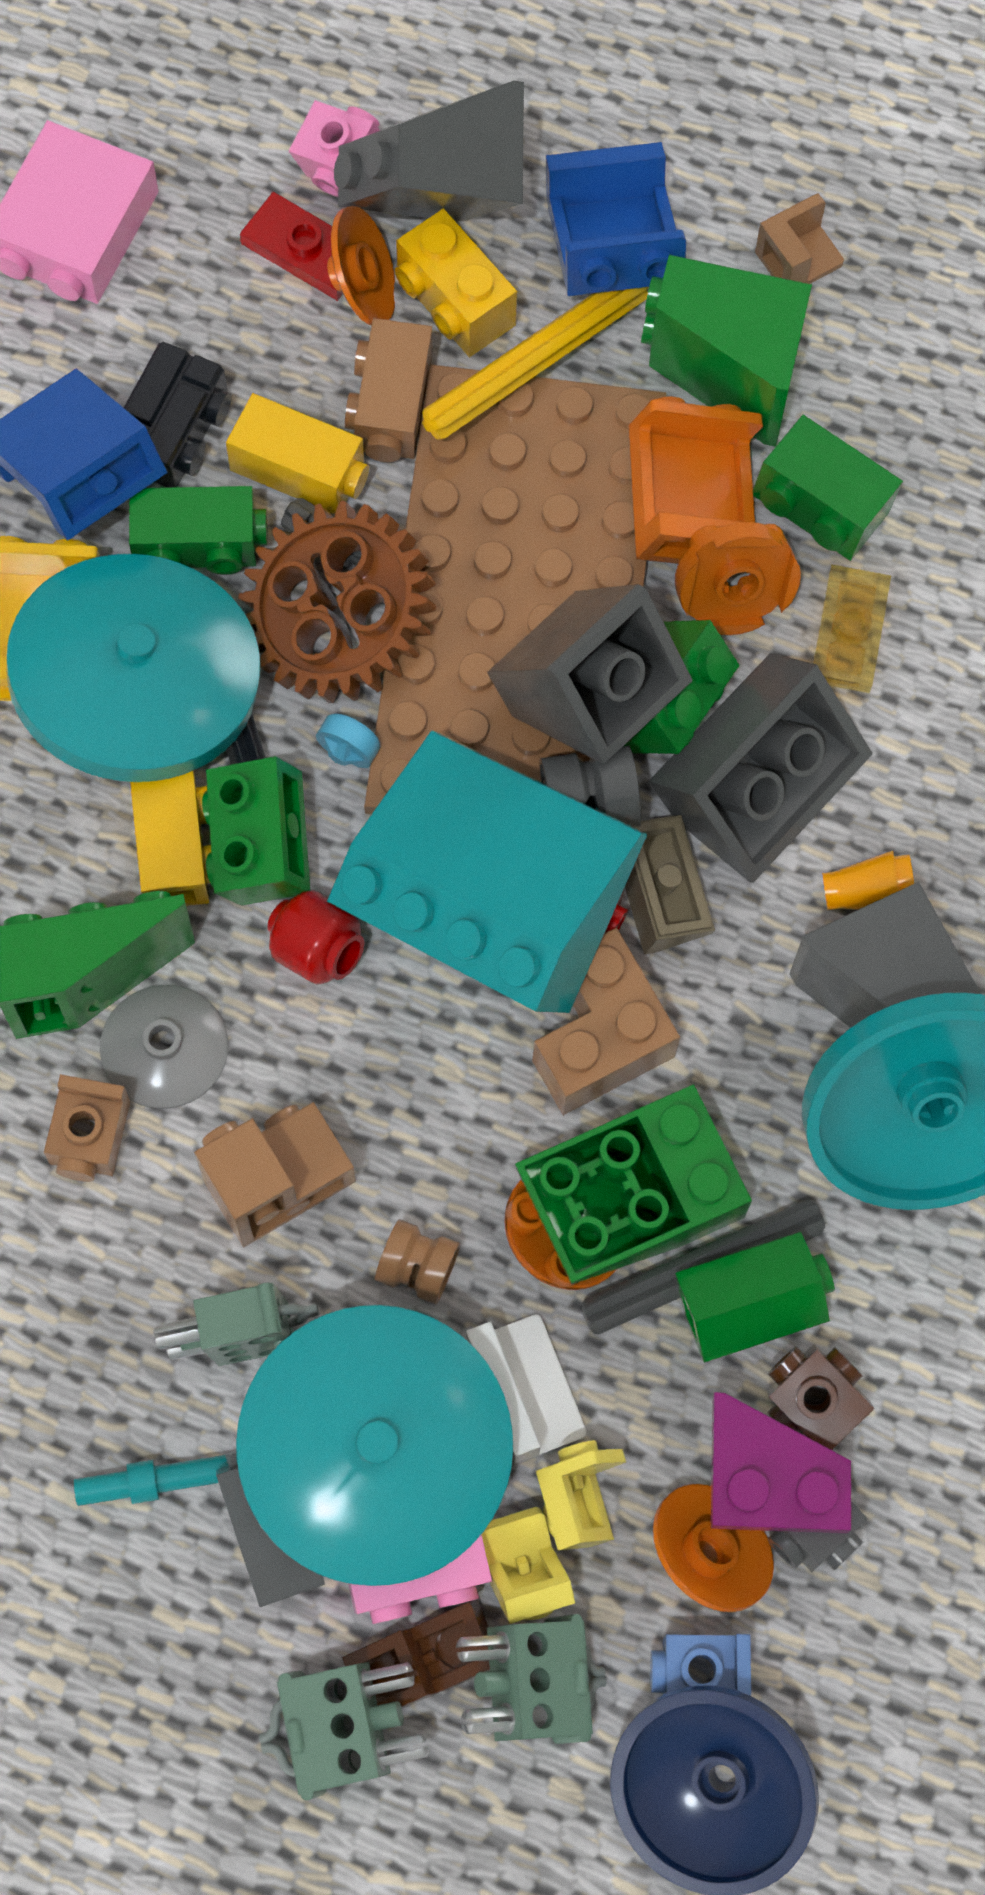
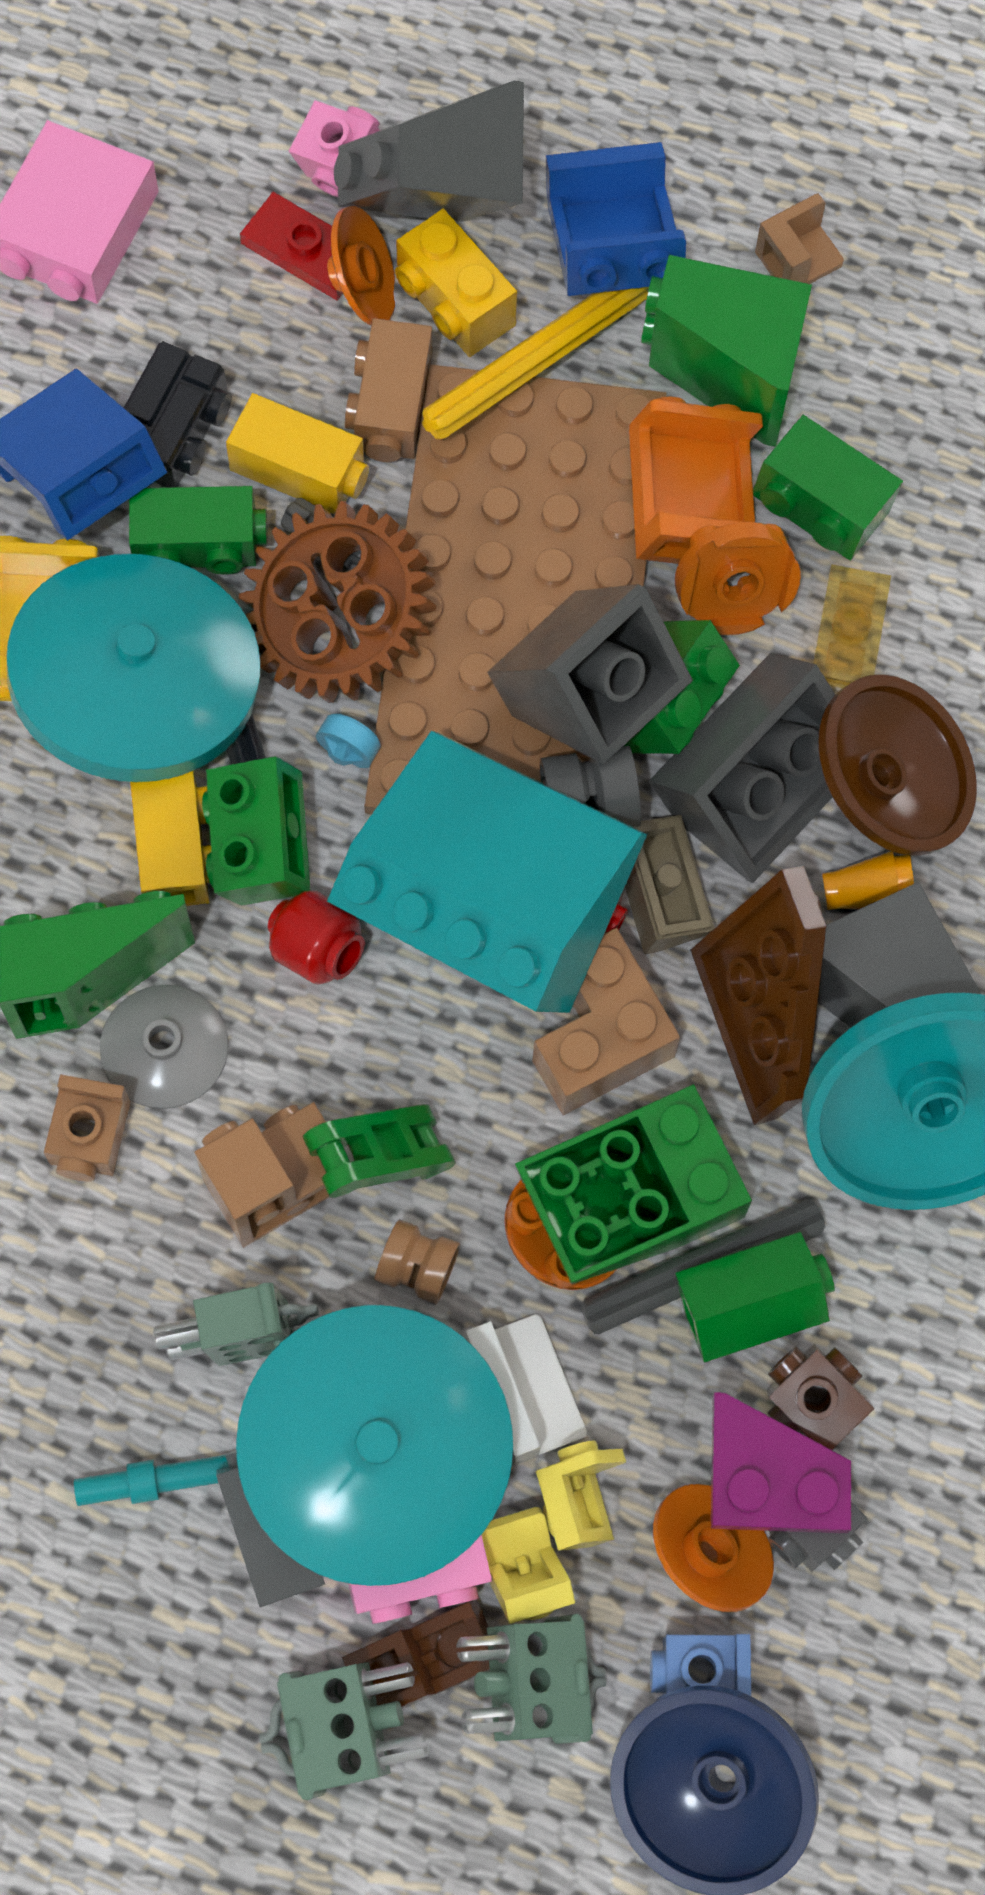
(384, 1149): none -> green plate
(764, 989): none -> reddish brown plate
(897, 765): none -> reddish brown dish

